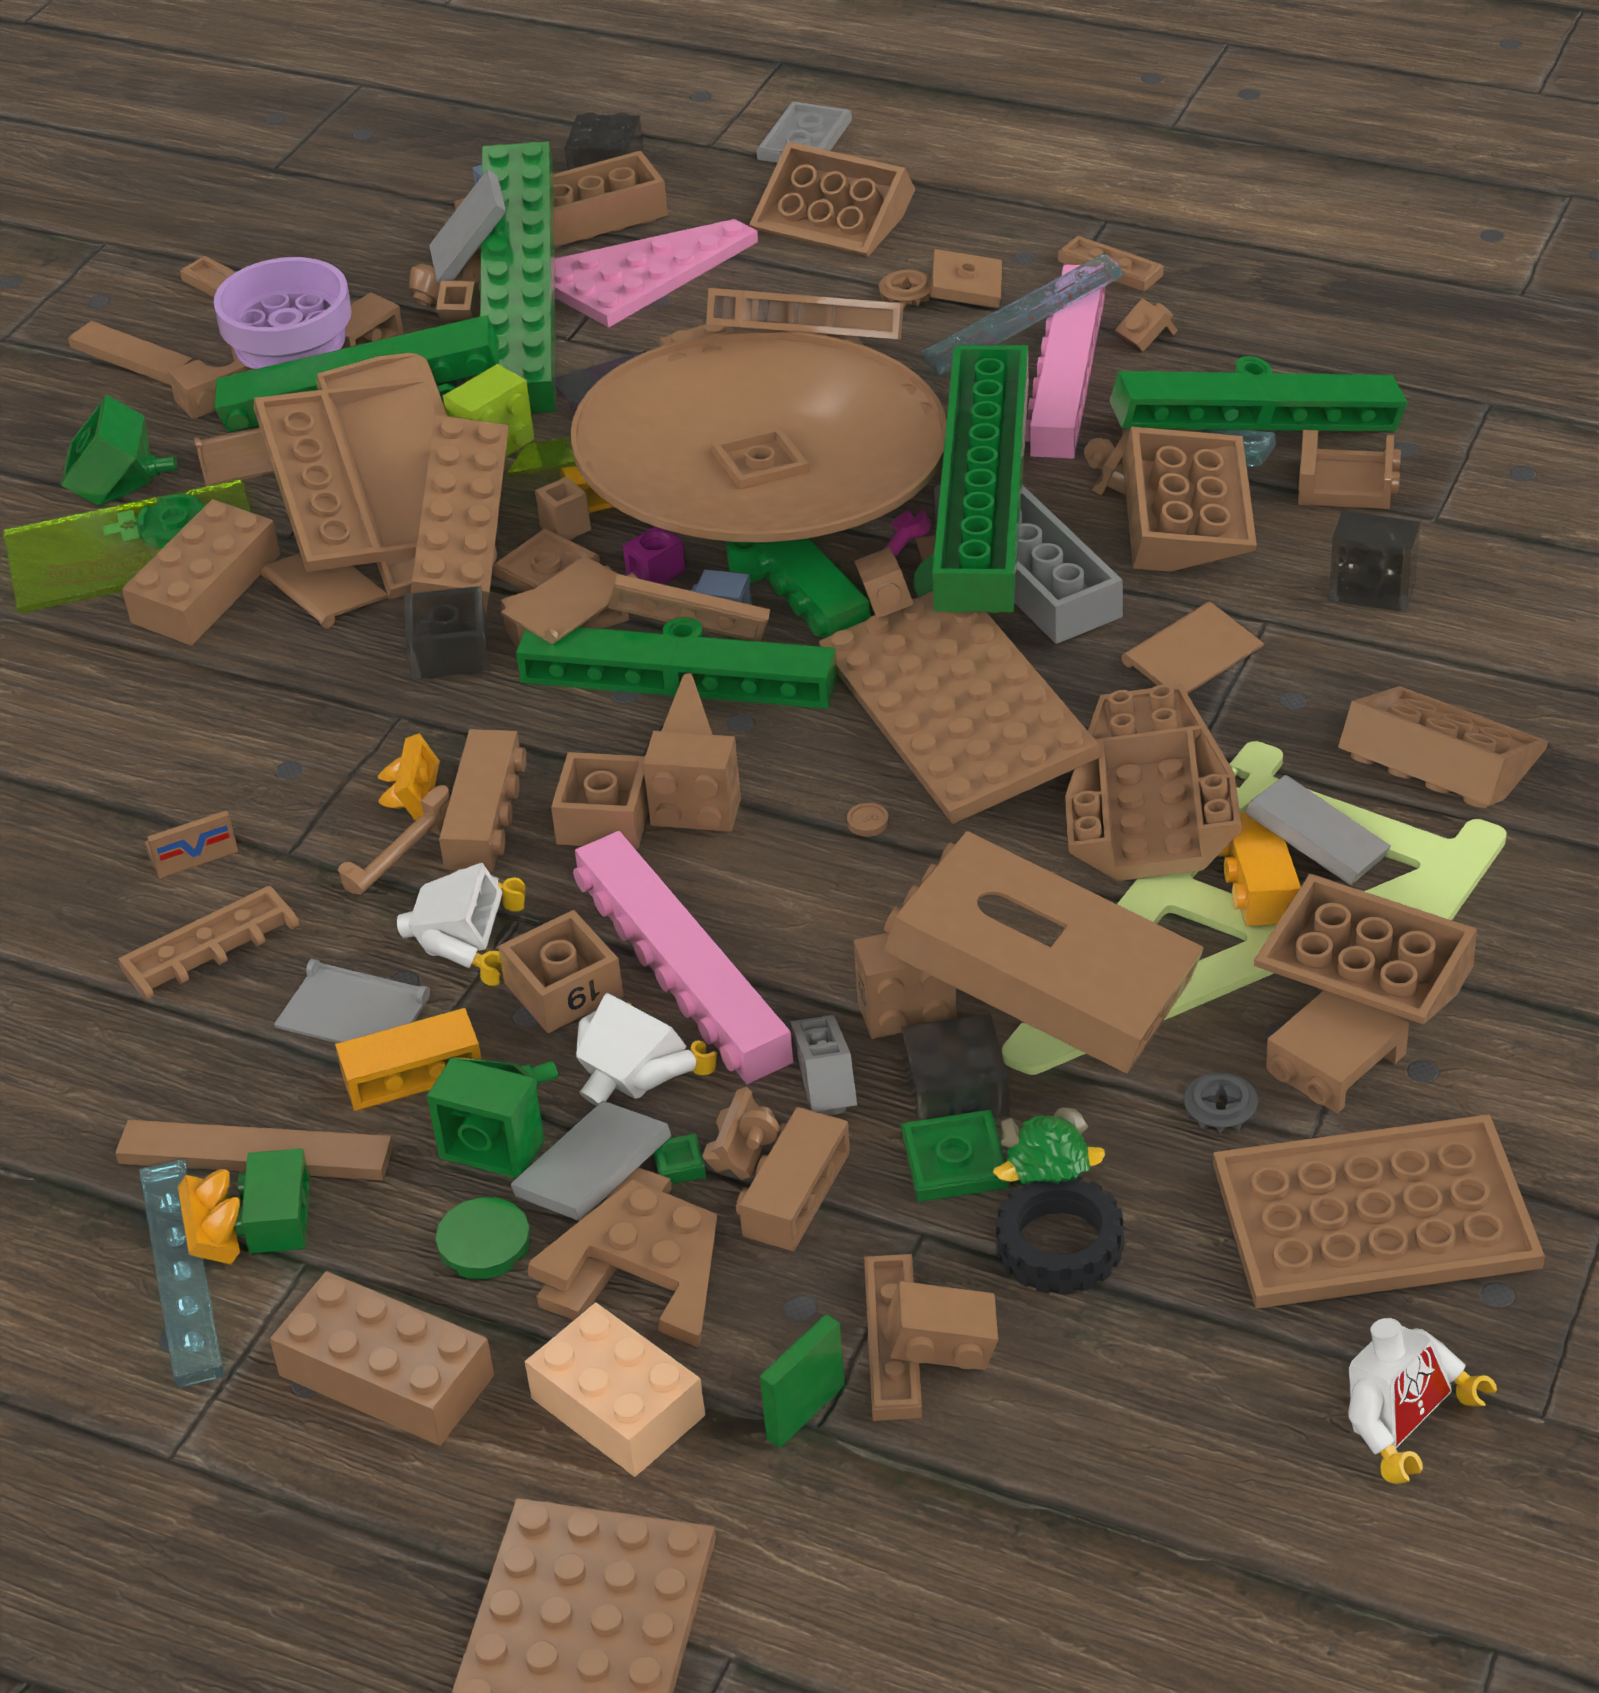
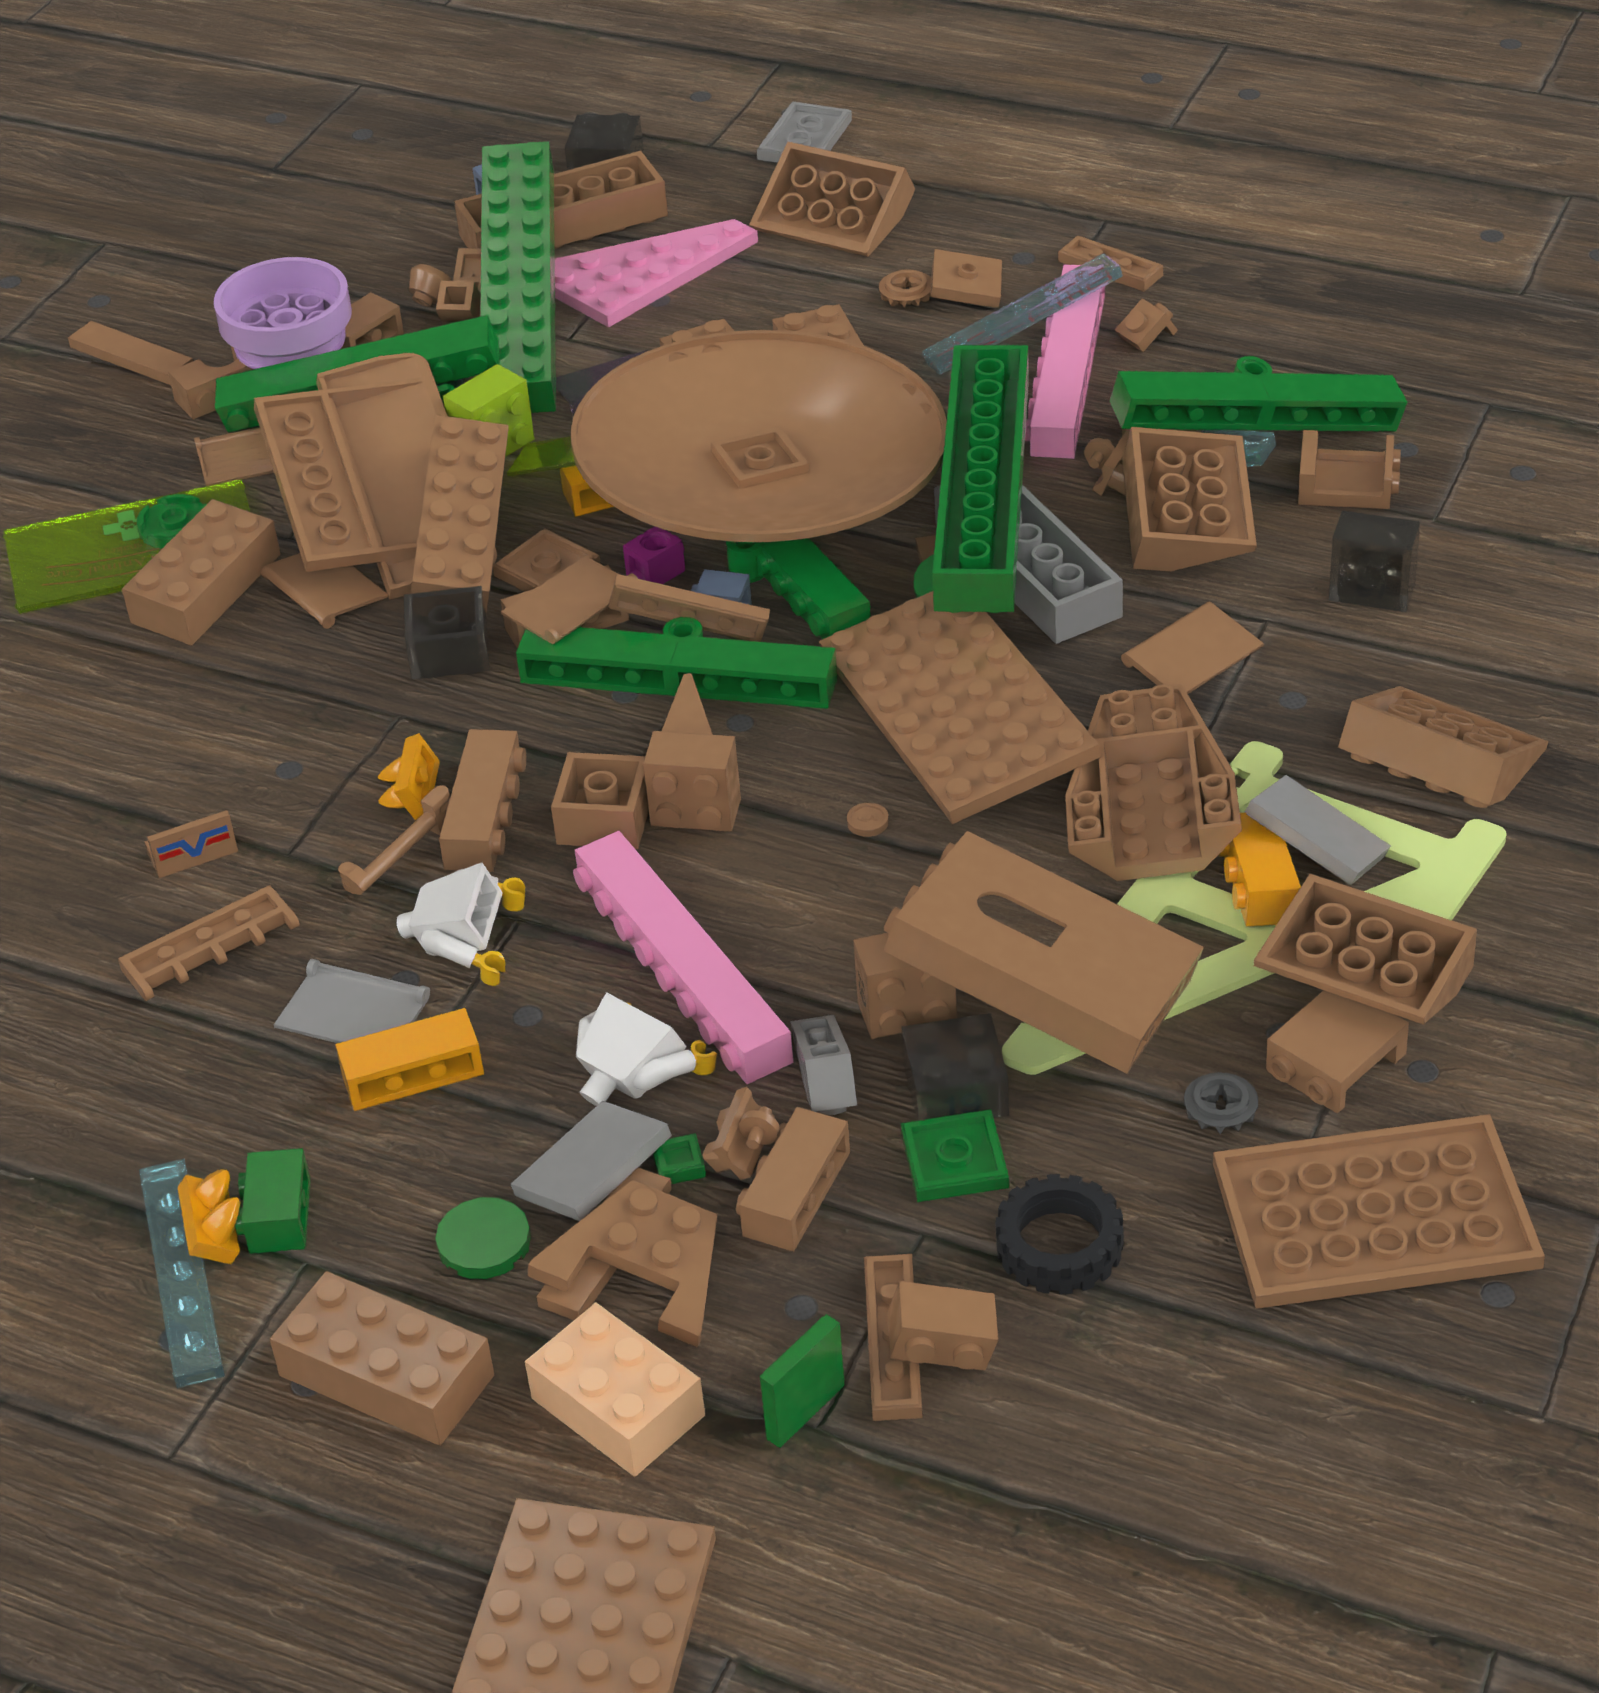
(111, 455): green piece -> none
(206, 275): medium nougat tile -> none
(227, 1148): medium nougat tile -> none
(467, 227): light grey tile -> none
(489, 1113): green piece -> none
(560, 970): medium nougat brick -> none
(563, 508): medium nougat brick -> none
(804, 313): medium nougat arch -> none
(883, 582): medium nougat brick -> none
(908, 528): dark pink bar -> none
(1047, 1149): green hair -> none
(1398, 1385): torso -> none

